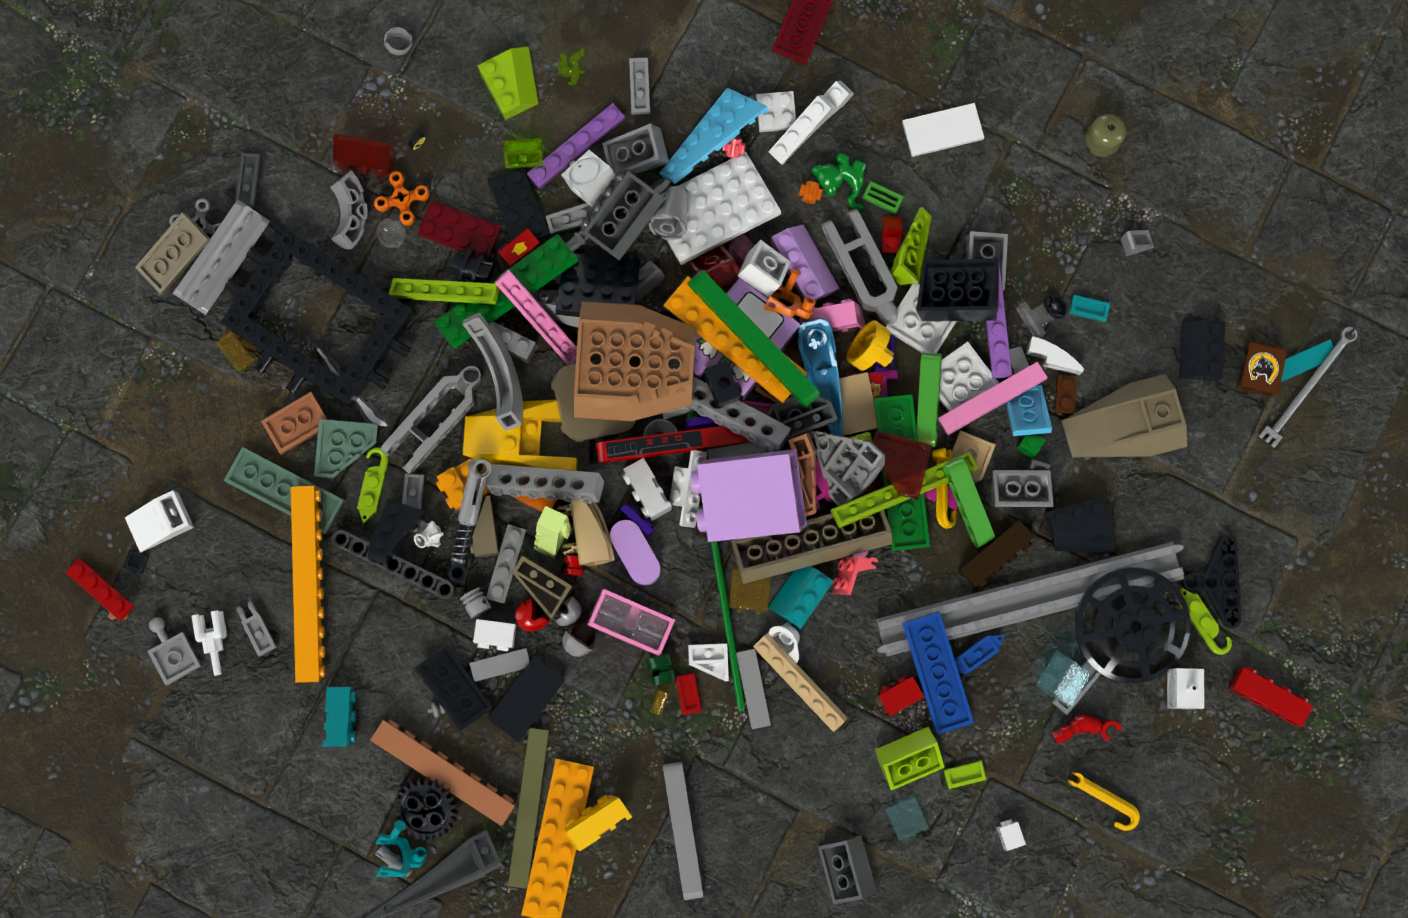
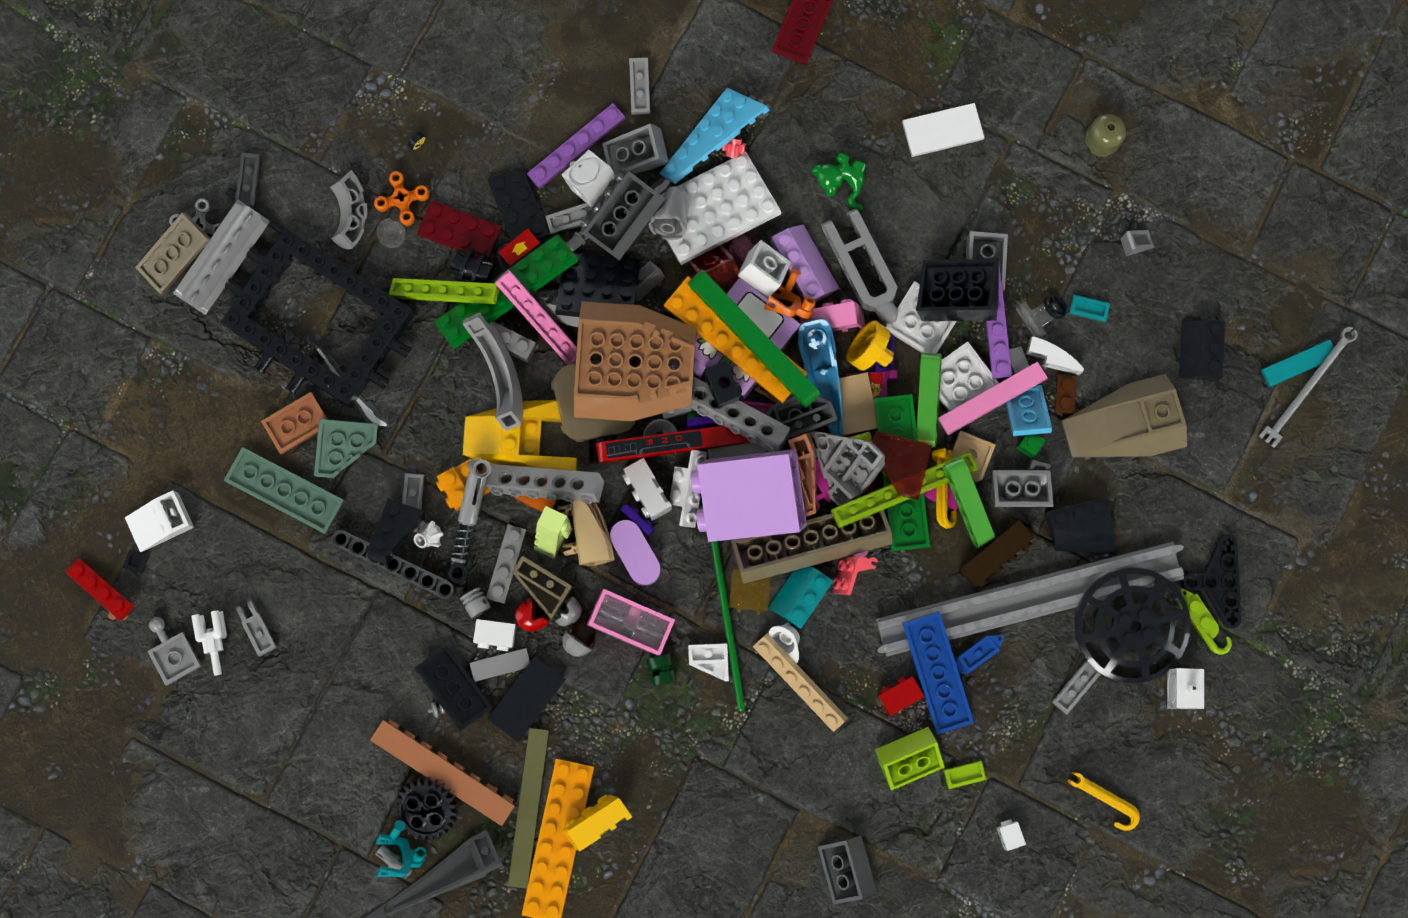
(235, 352): clear yellow plate -> none
(306, 584): light orange brick -> none
(339, 717): teal wedge -> none
(363, 155): clear red slope -> none
(372, 486): lime plate -> none
(398, 41): light grey hair -> none
(465, 383): light grey piece -> none
(485, 535): dark tan slope -> none
(510, 81): lime wedge -> none
(523, 153): clear neon green brick -> none
(573, 567): red wheel -> none
(574, 72): clear neon green piece -> none
(659, 702): clear yellow pin -> none
(682, 831): light grey beam -> none
(688, 694): red tile -> none
(753, 689): light grey tile -> none
(780, 113): white plate -> none
(810, 120): white arch -> none
(810, 192): orange gear -> none
(880, 204): bright green tile -> none
(891, 234): red slope -> none
(906, 818): clear light blue piece -> none
(910, 256): lime wedge -> none
(1063, 679): clear light blue slope -> none
(1082, 724): red piece -> none
(1262, 369): reddish brown panel -> none
(1270, 696): red brick -> none

